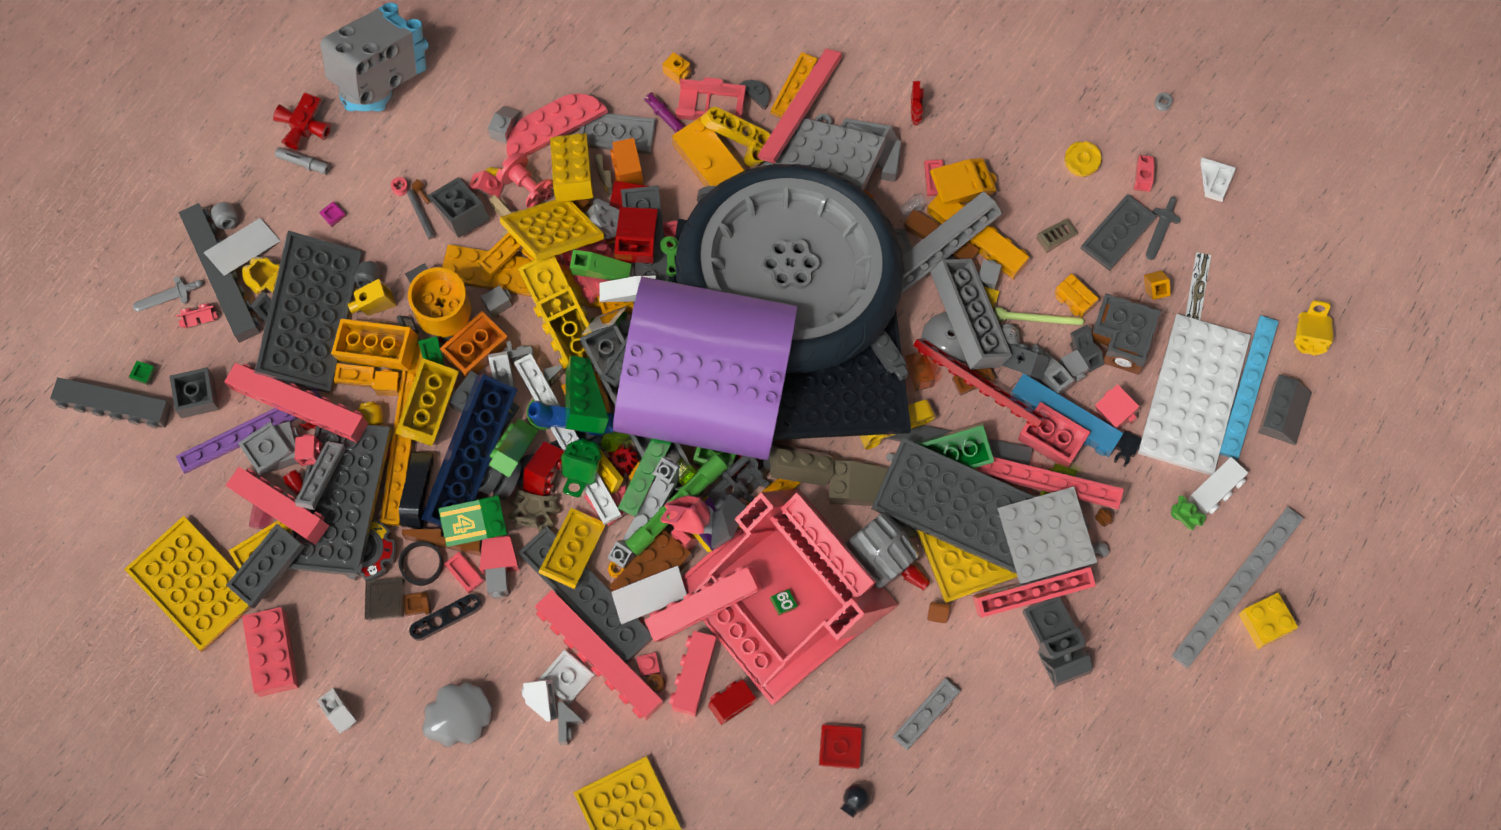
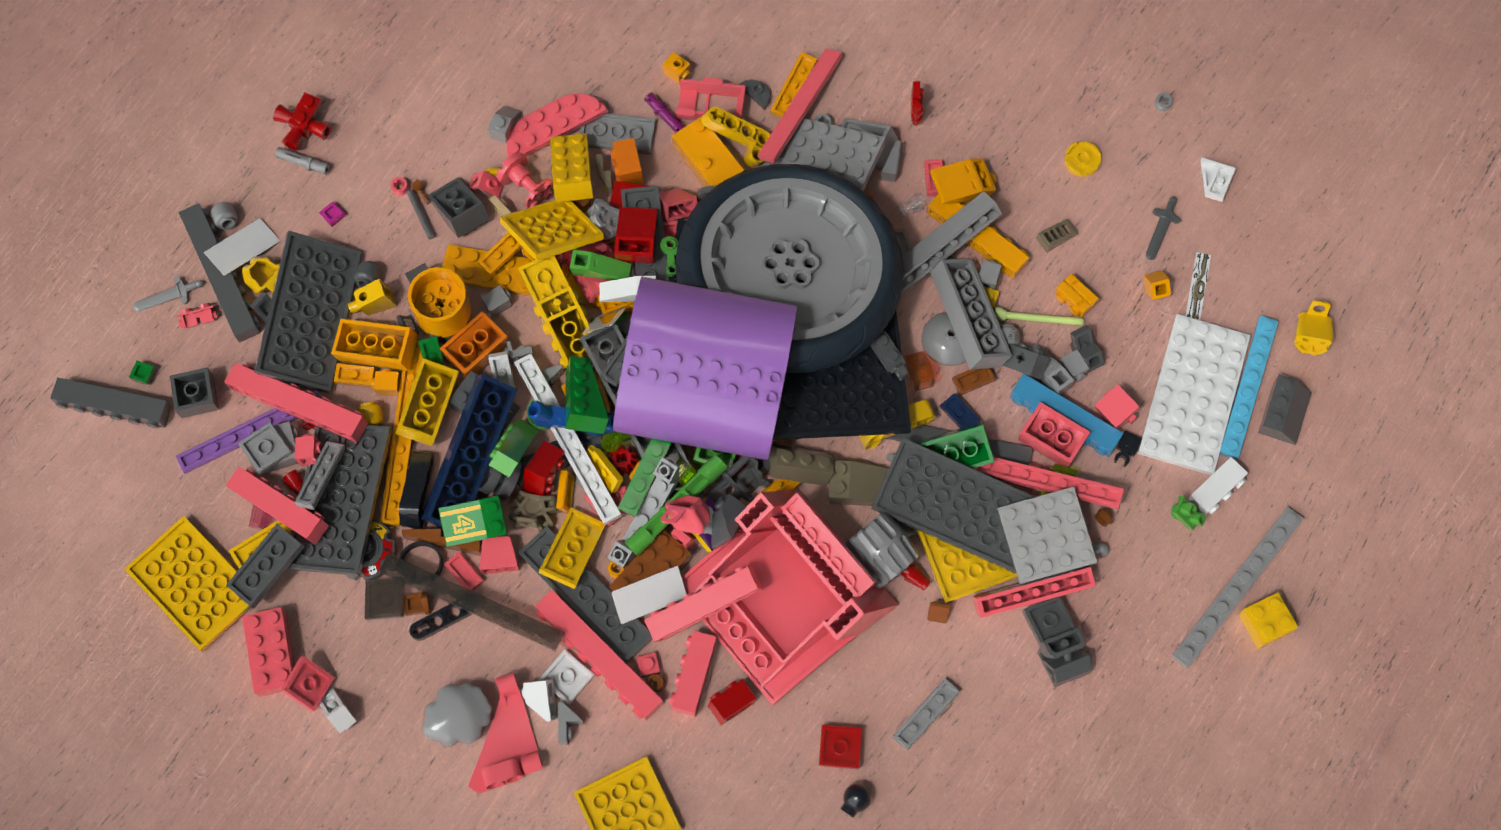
(307, 684): none -> coral tile
(374, 57): light grey piece -> none
(472, 602): none -> clear smoke plate
(497, 582): light grey brick -> none
(510, 743): none -> coral panel
(565, 491): none -> light orange tile
(580, 465): green piece -> none
(676, 204): none -> coral torso
(783, 602): green tile -> none
(923, 226): dark orange slope -> none
(959, 412): none -> dark blue plate
(986, 387): red plate -> none
(1118, 232): dark grey plate -> none
(1125, 331): dark grey piece -> none
(1144, 173): coral leg -> none

